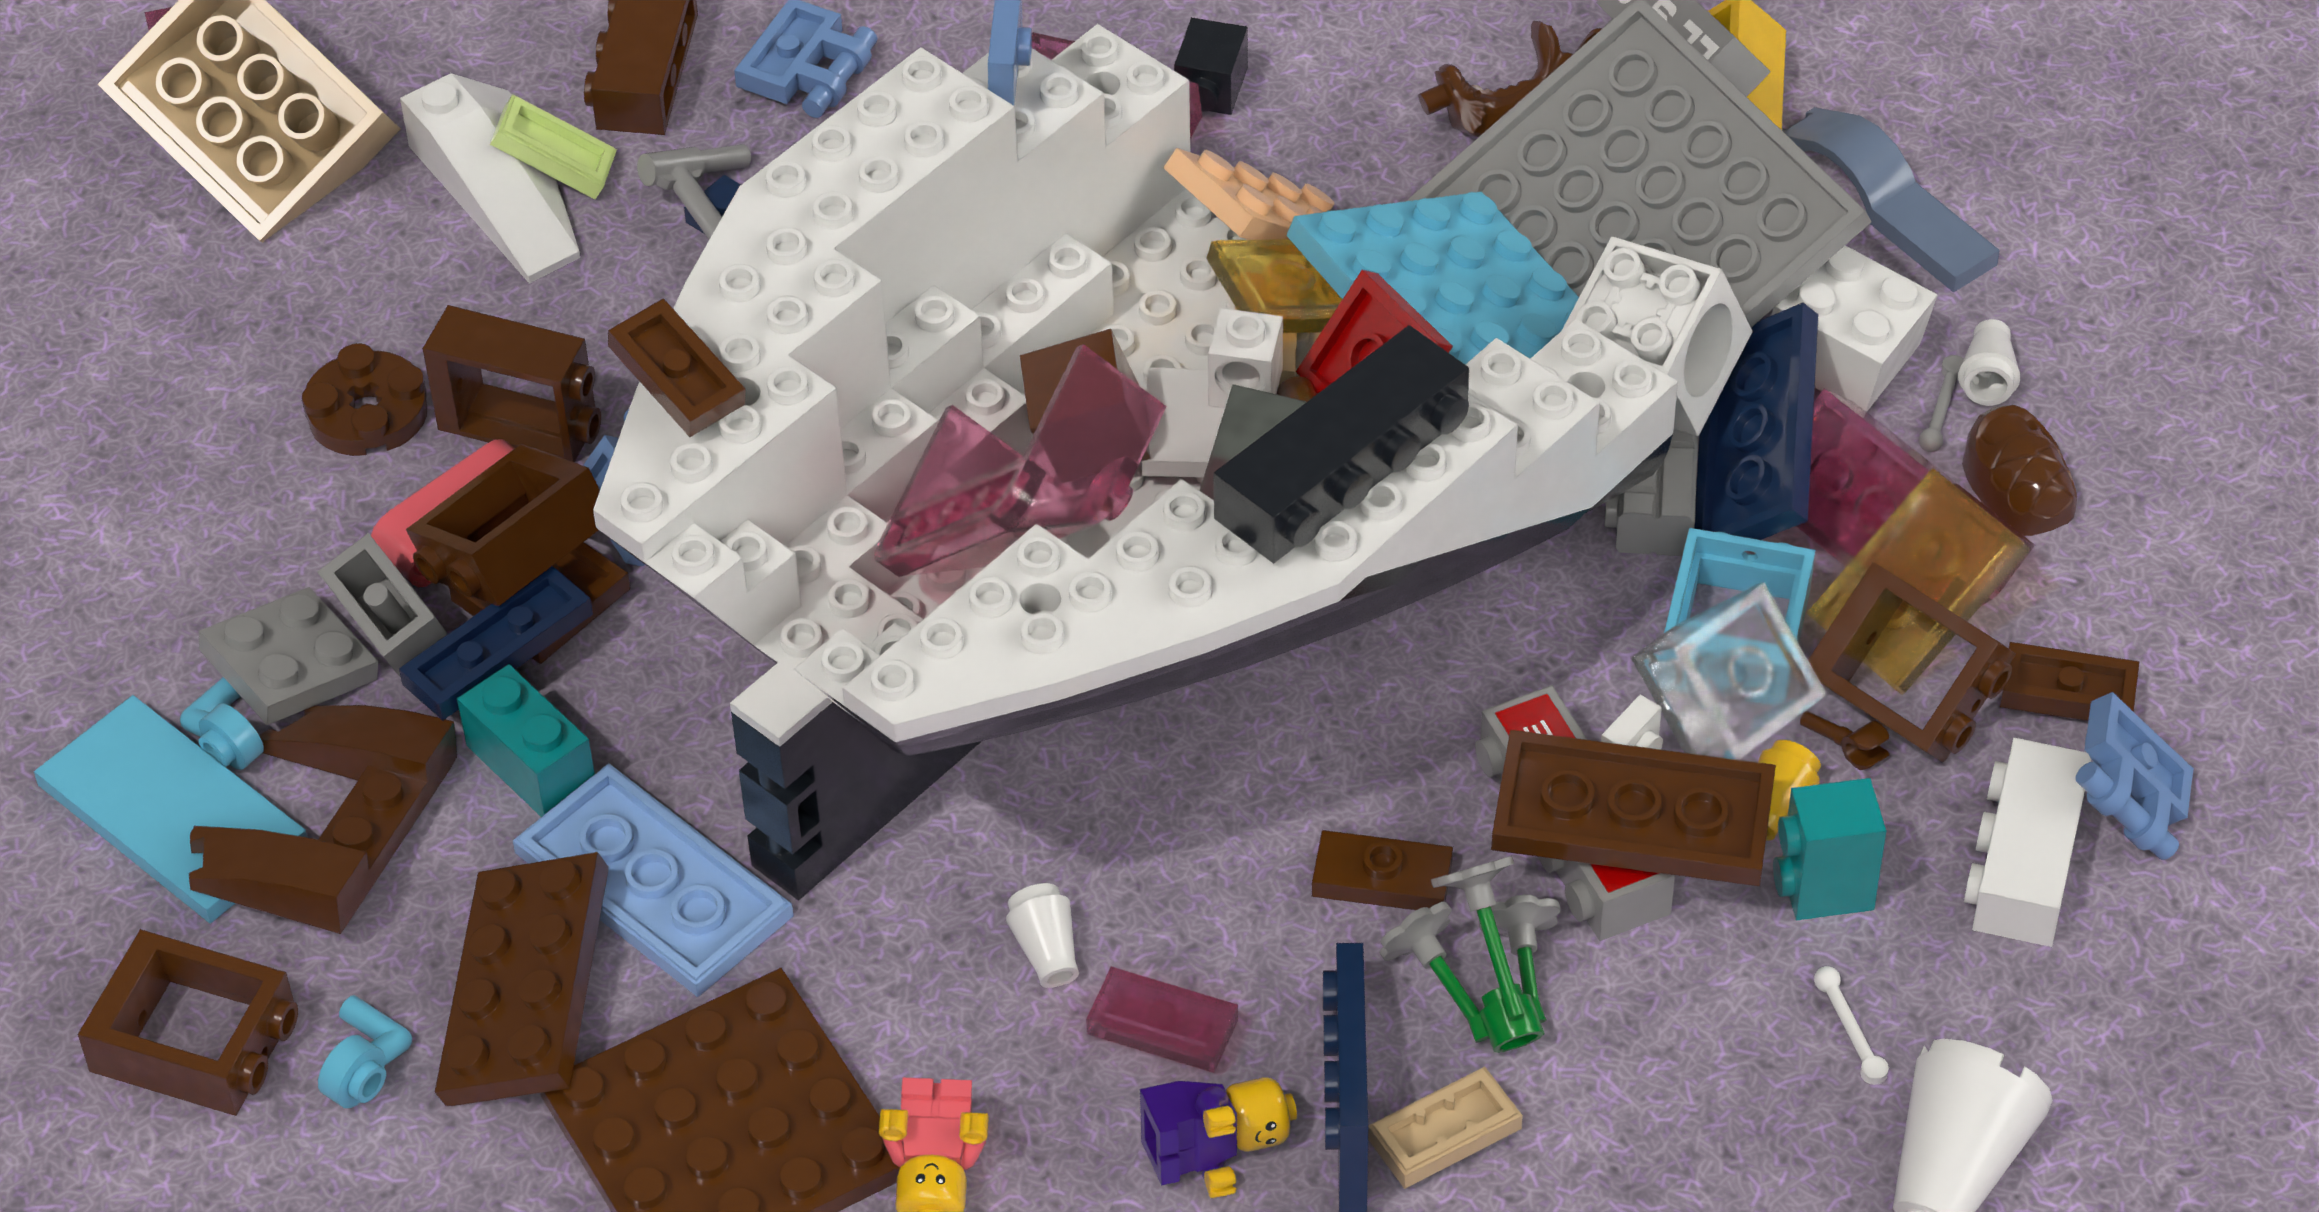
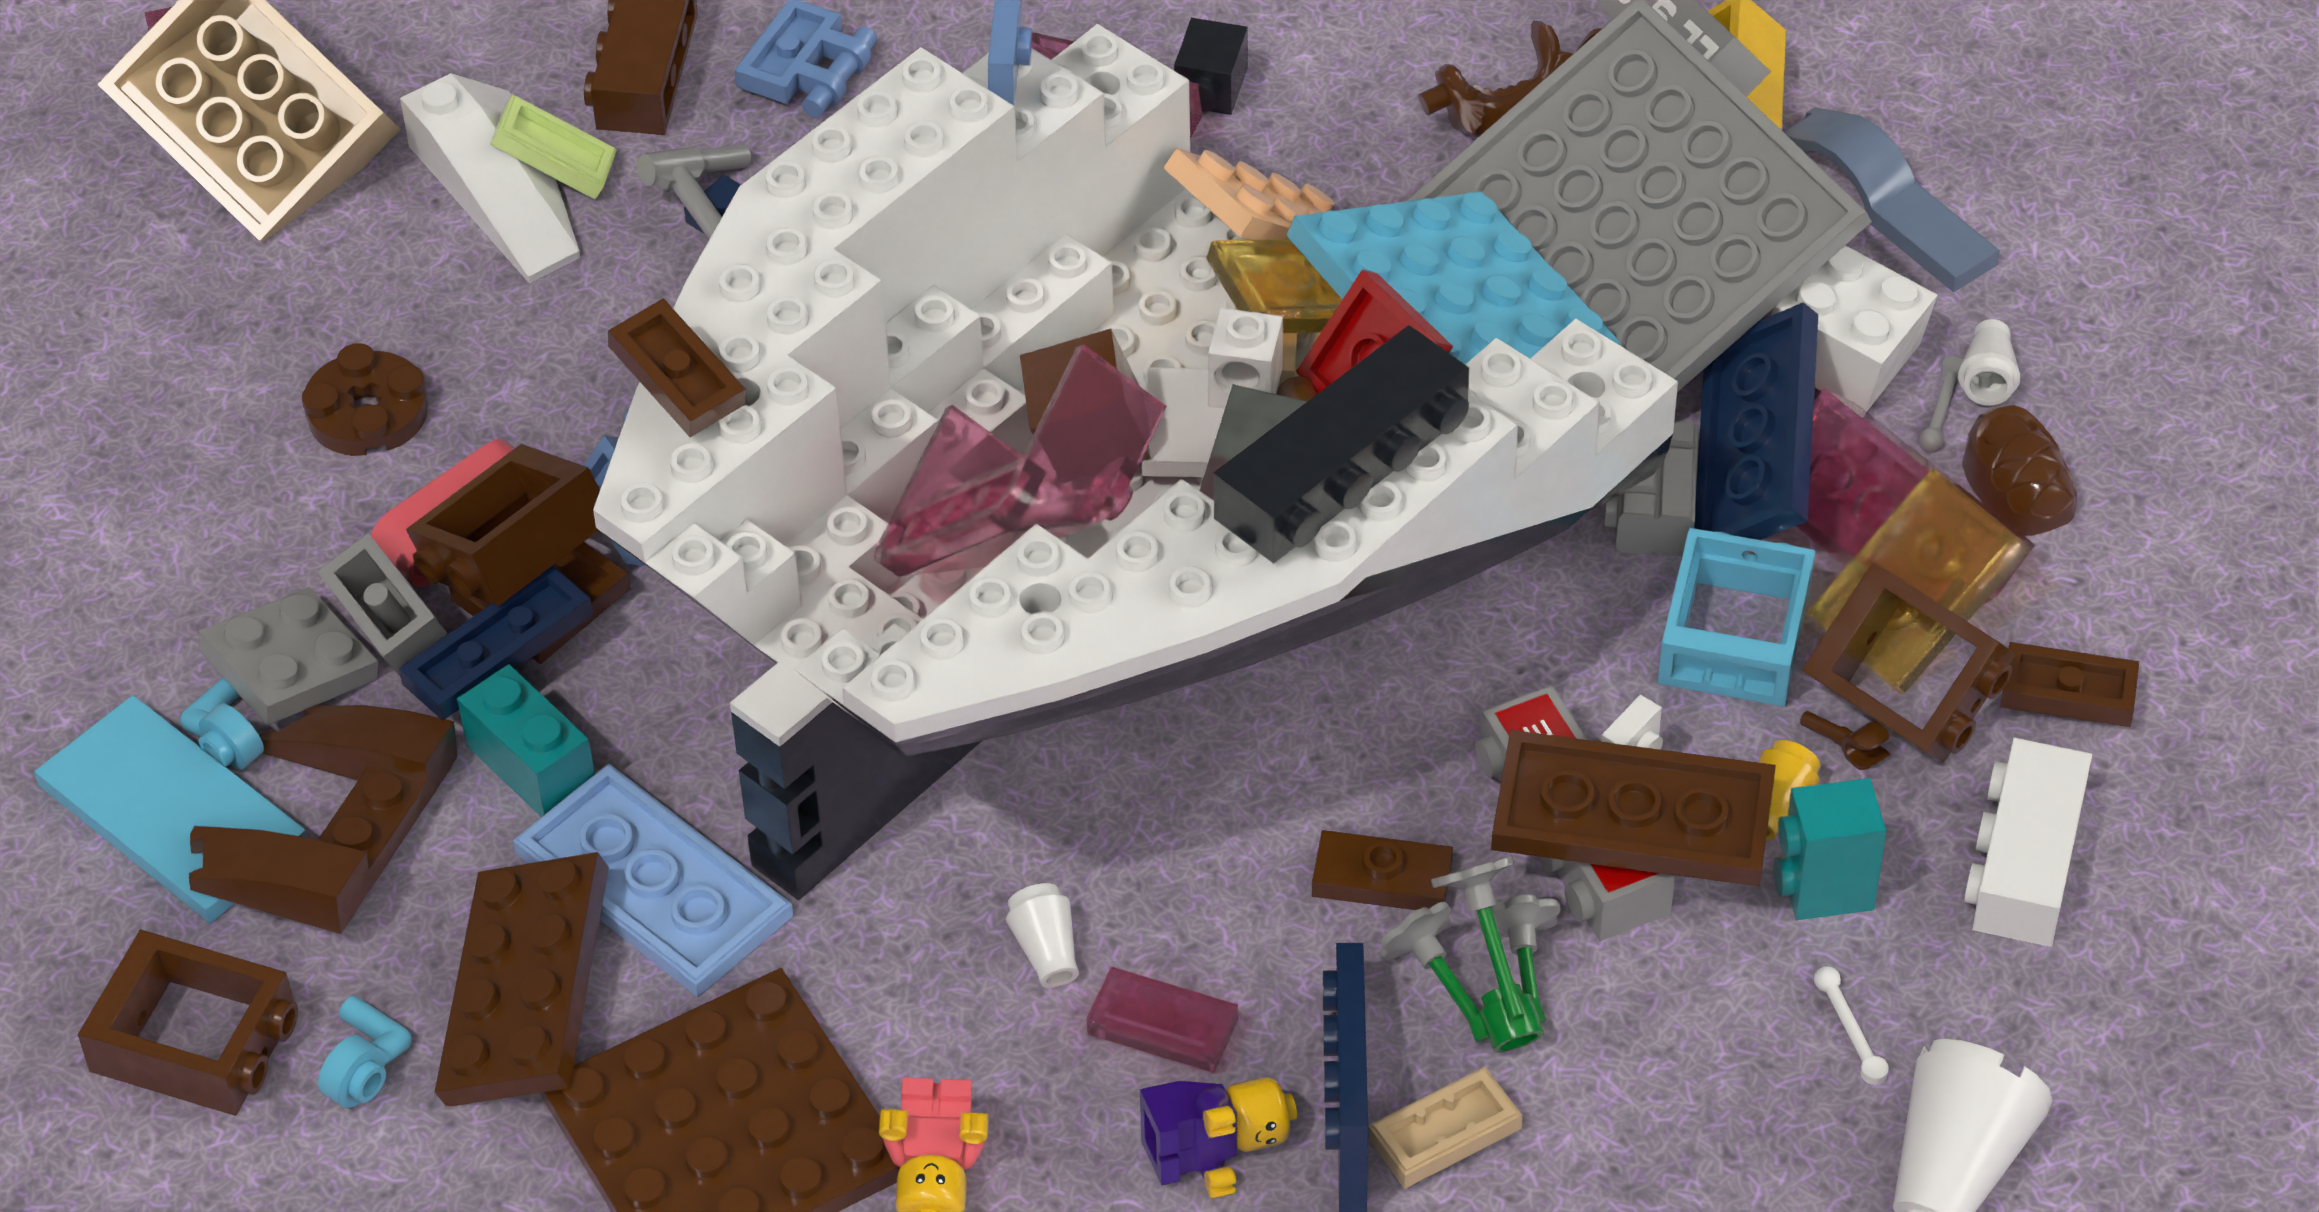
(469, 408): reddish brown window -> none
(1670, 316): white brick -> none
(1729, 676): clear slope -> none
(2138, 765): medium blue plate -> none

